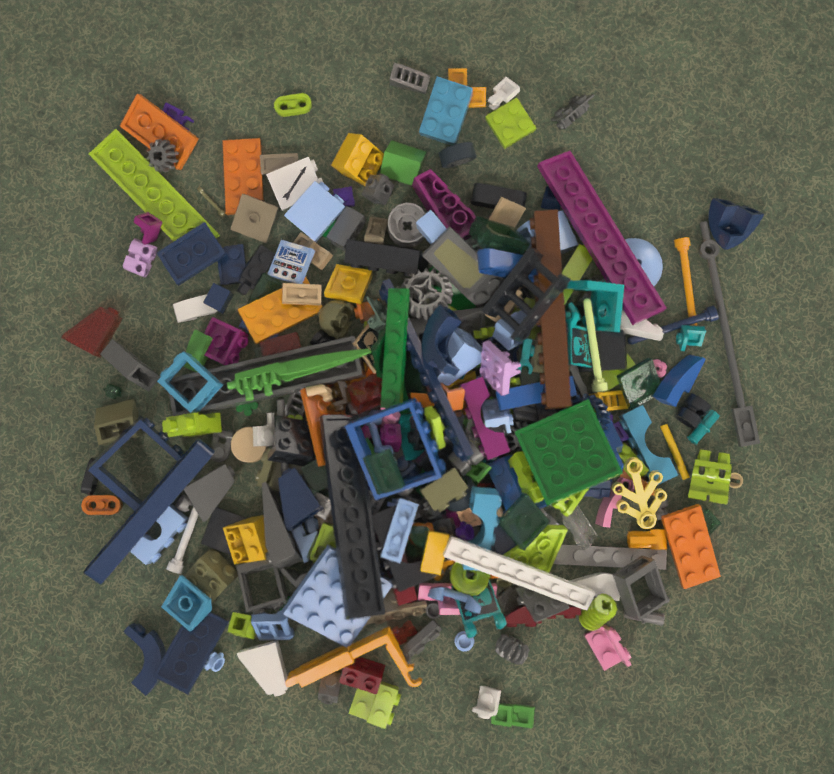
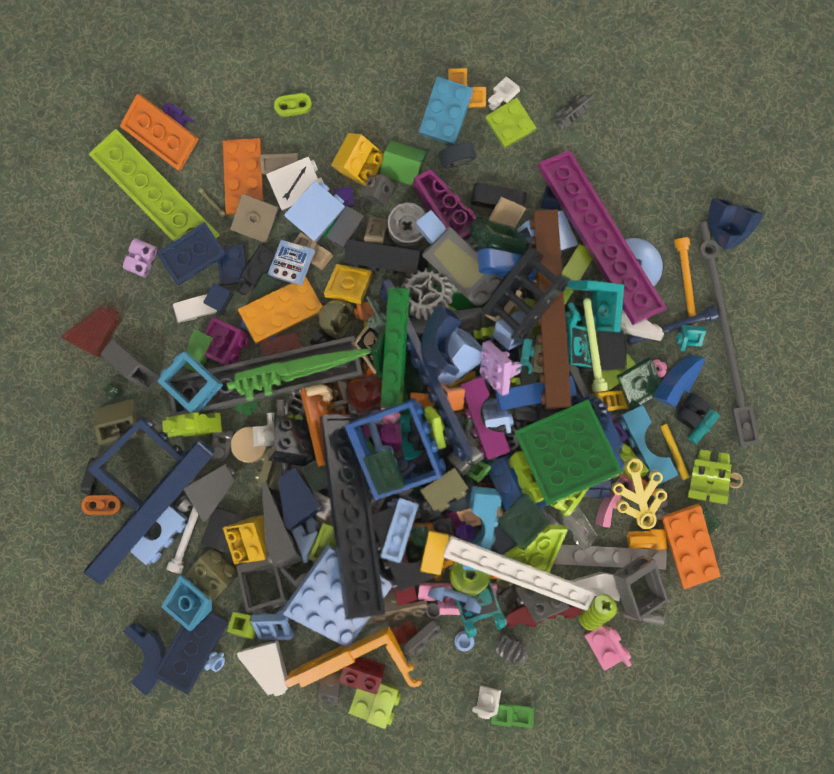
(149, 226): magenta panel -> none
(160, 149): dark grey gear -> none
(301, 294): tan plate -> none
(394, 81): flat silver slope -> none

